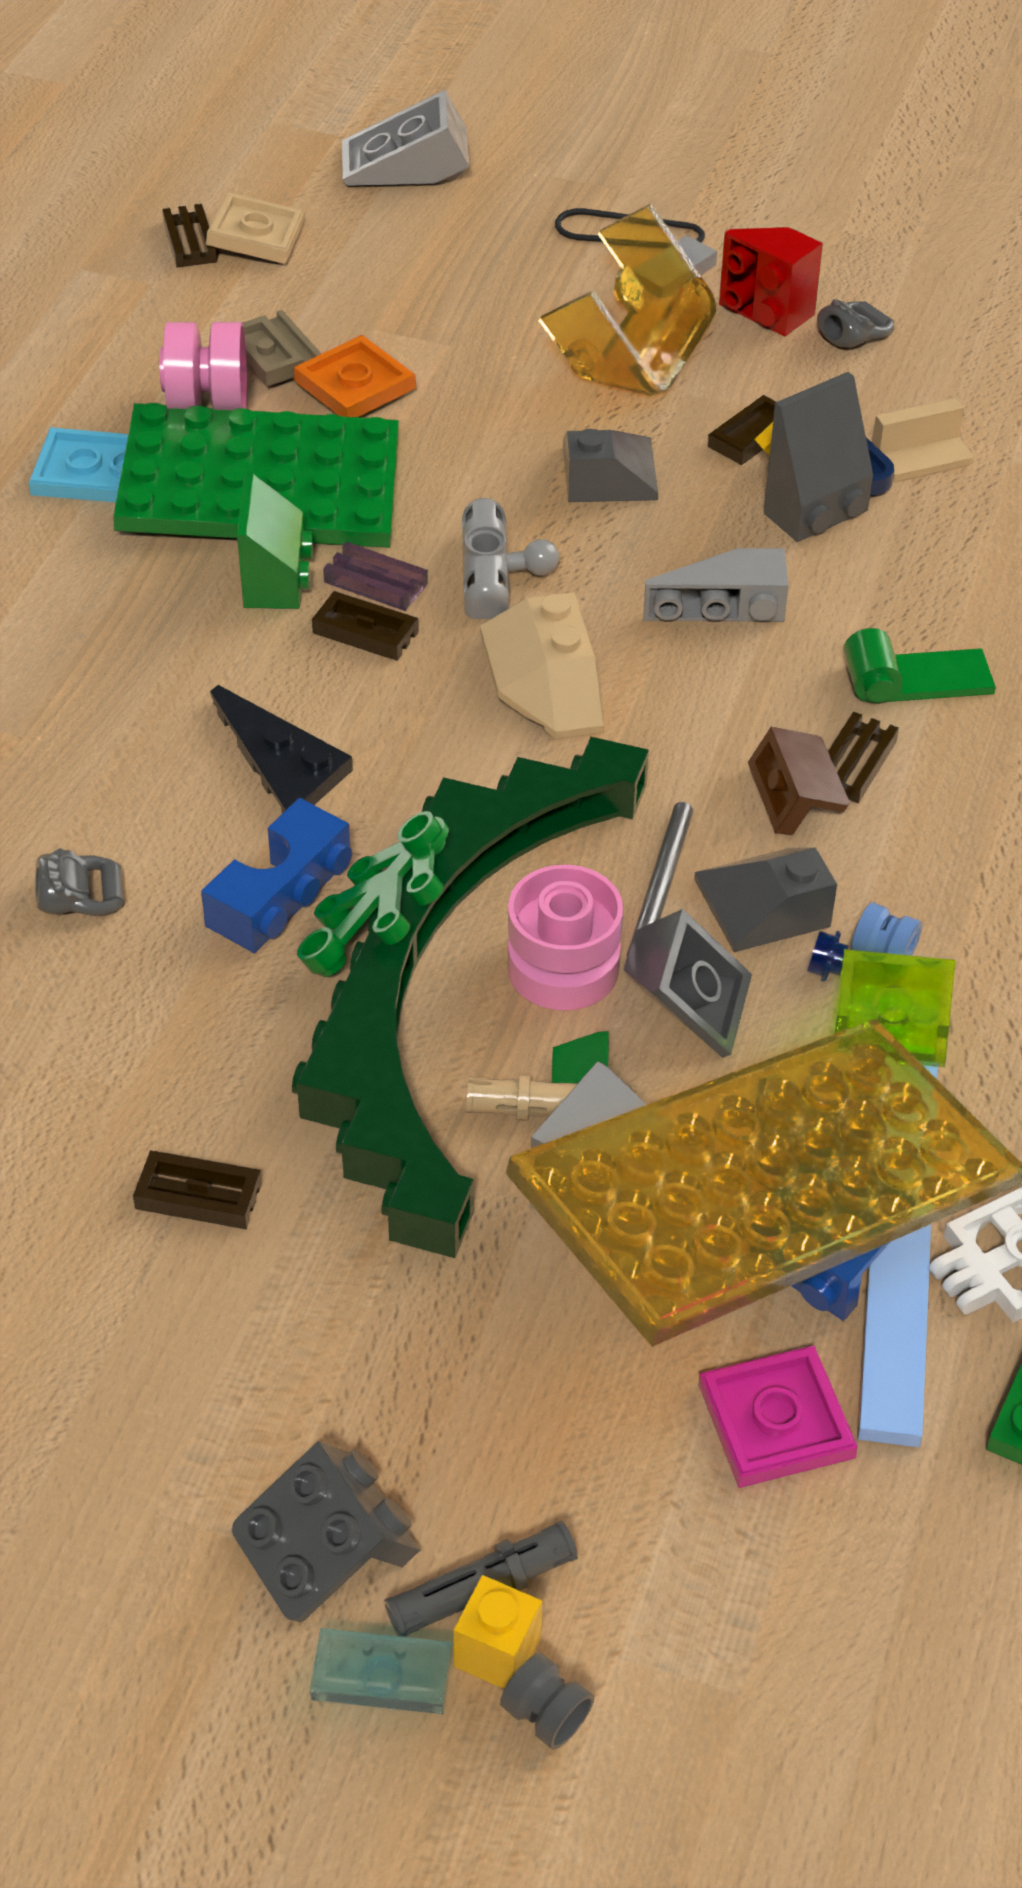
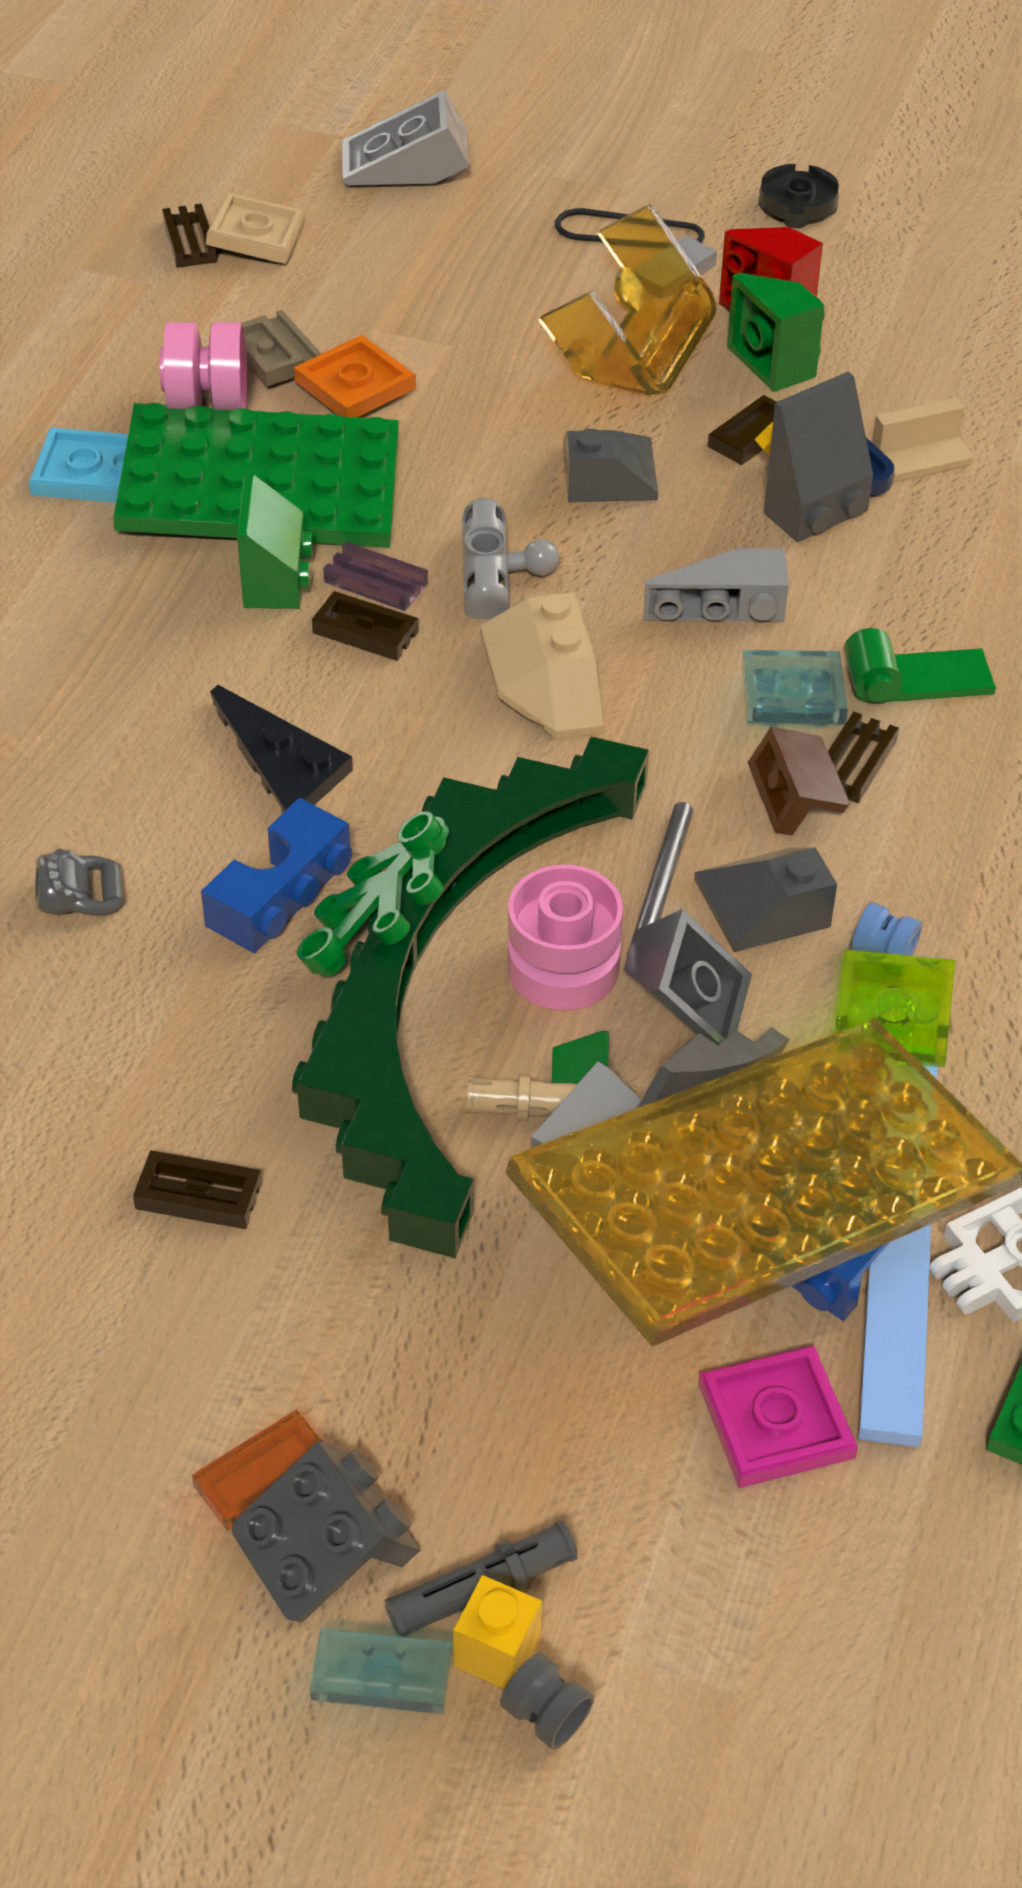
(252, 1467): none -> clear orange tile
(705, 1061): none -> dark grey slope
(775, 329): none -> green slope
(794, 687): none -> clear light blue plate
(798, 194): none -> pearl dark grey plate
(827, 955): clear blue plate -> none
(853, 323): dark grey piece -> none

